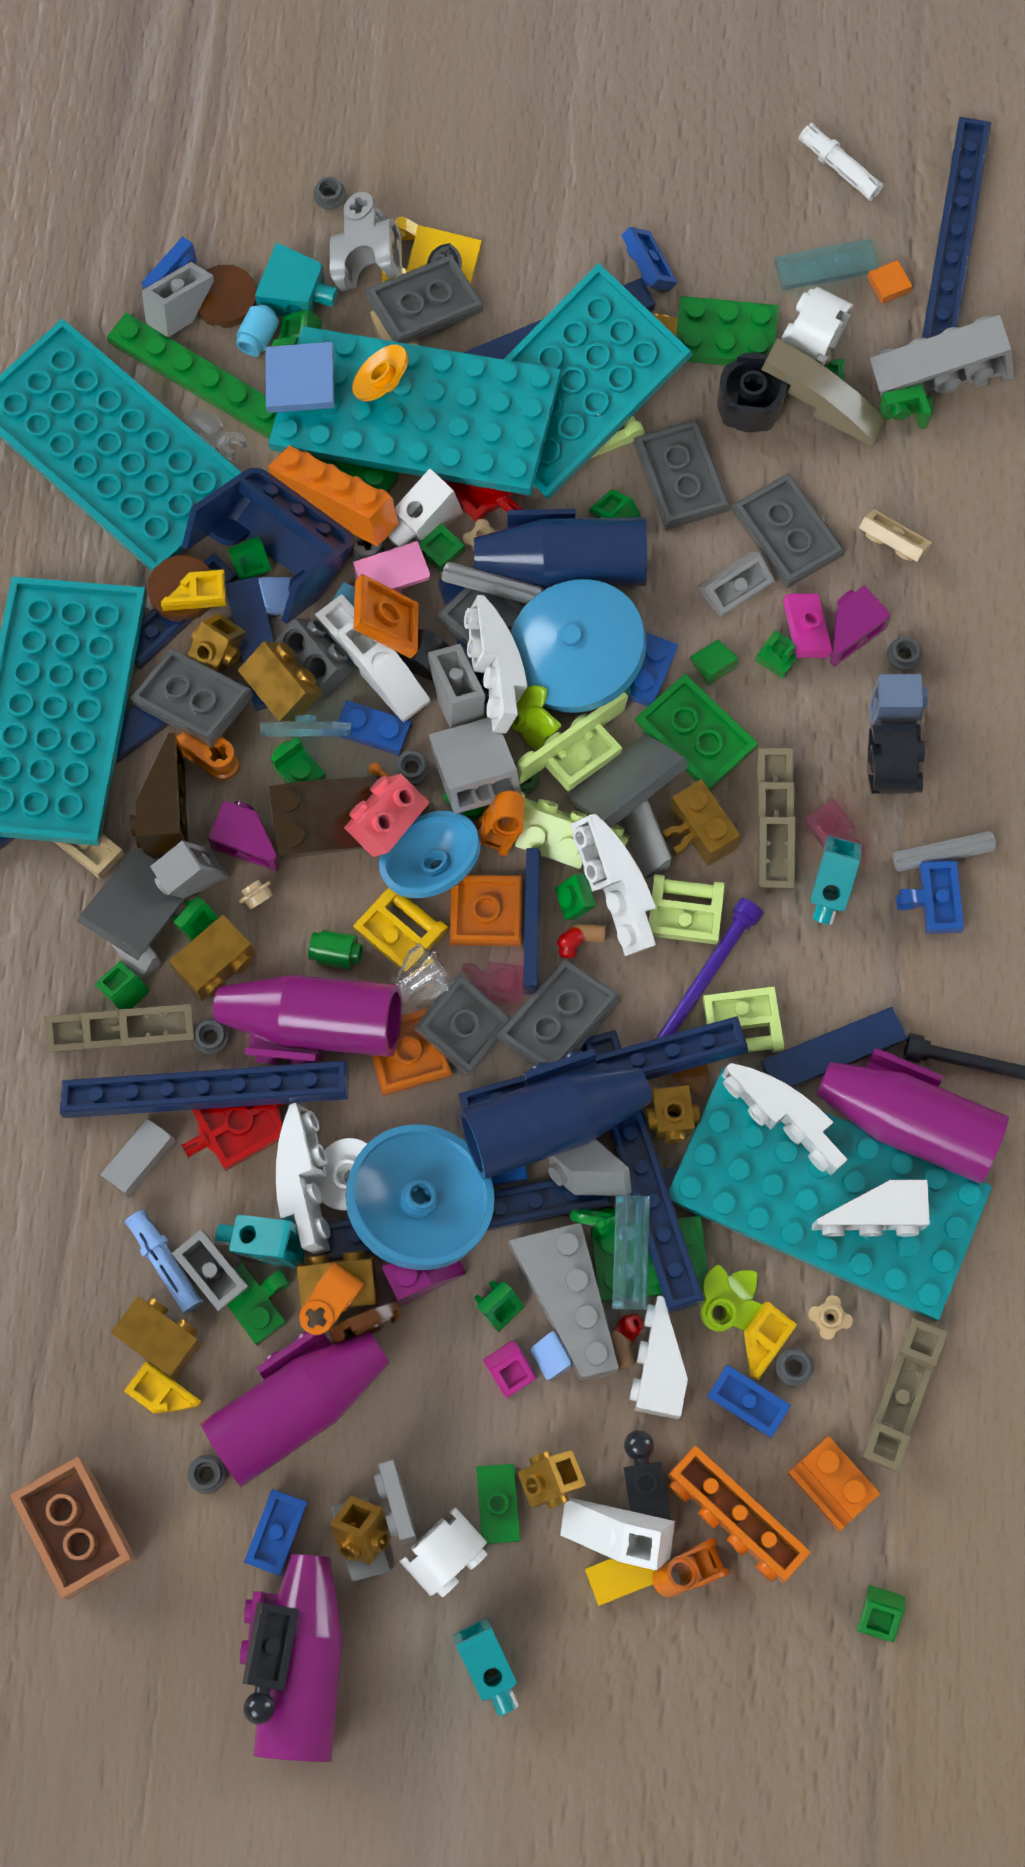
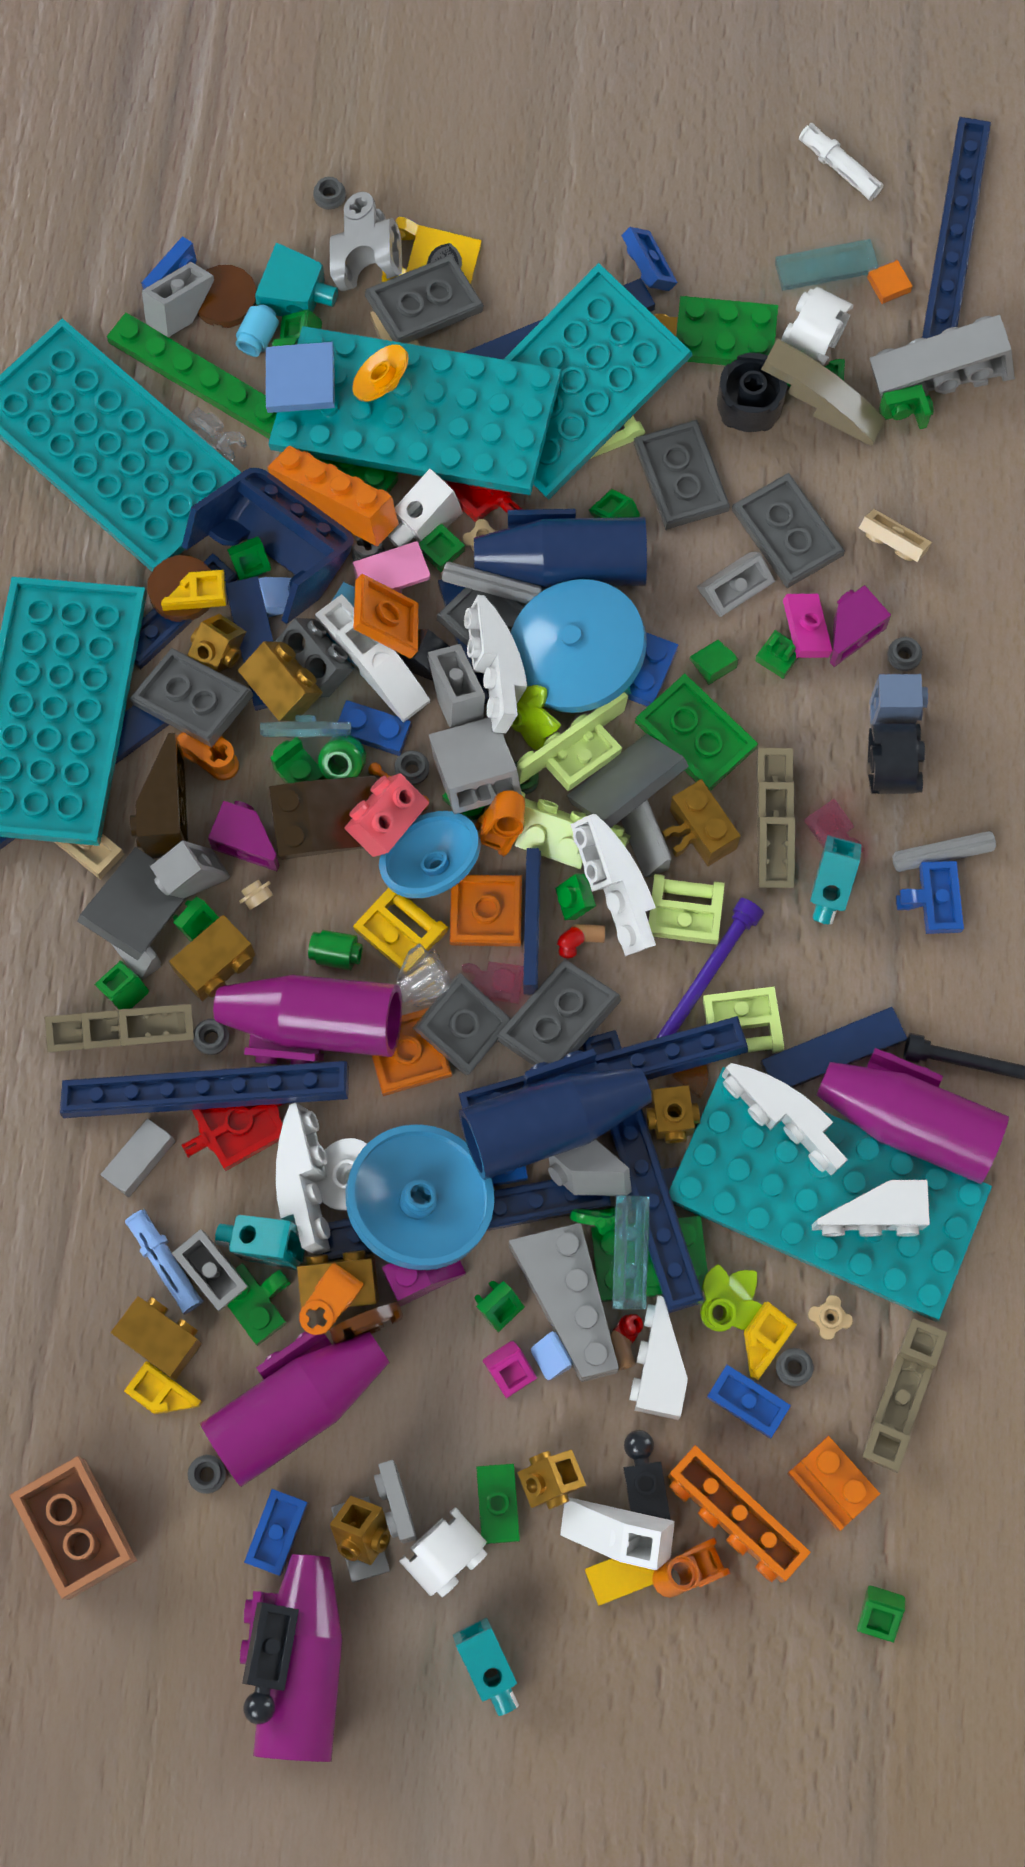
(342, 757): none -> green head

